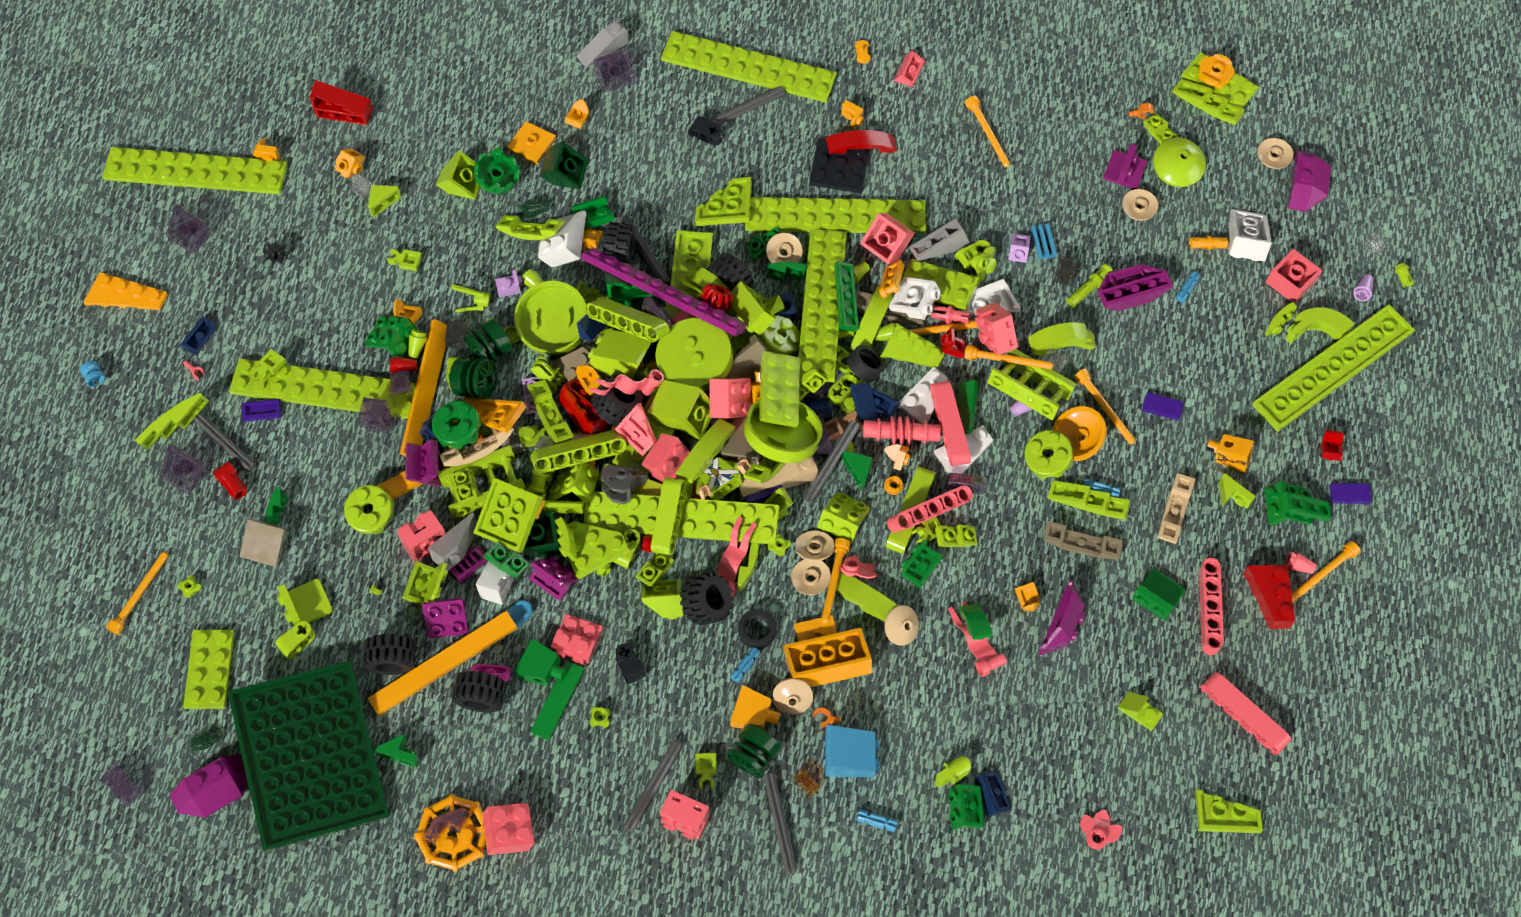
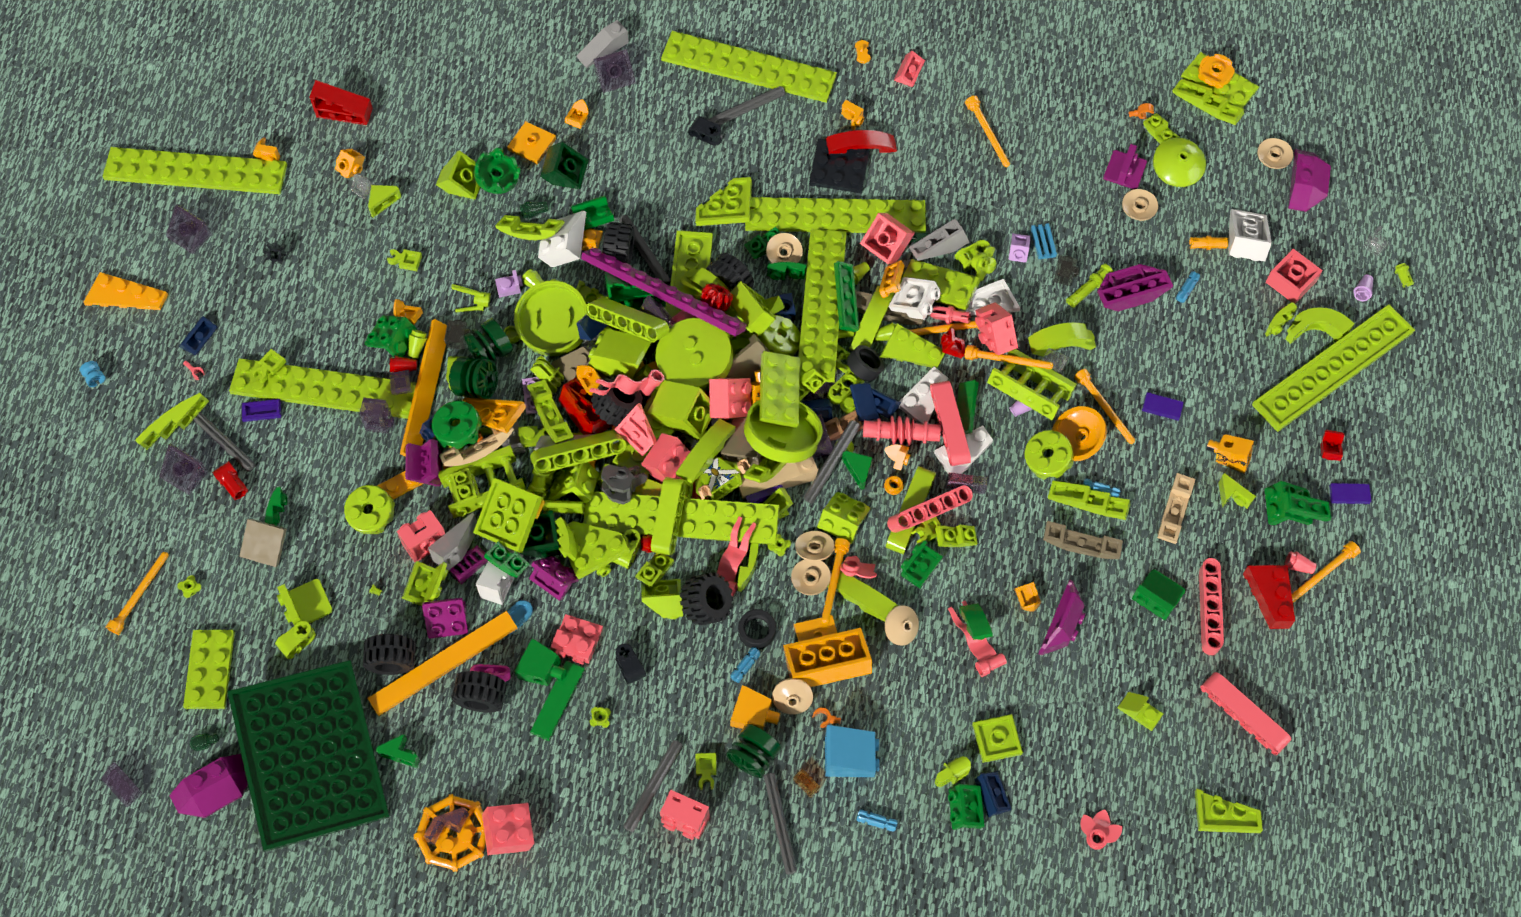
(997, 738): none -> lime plate

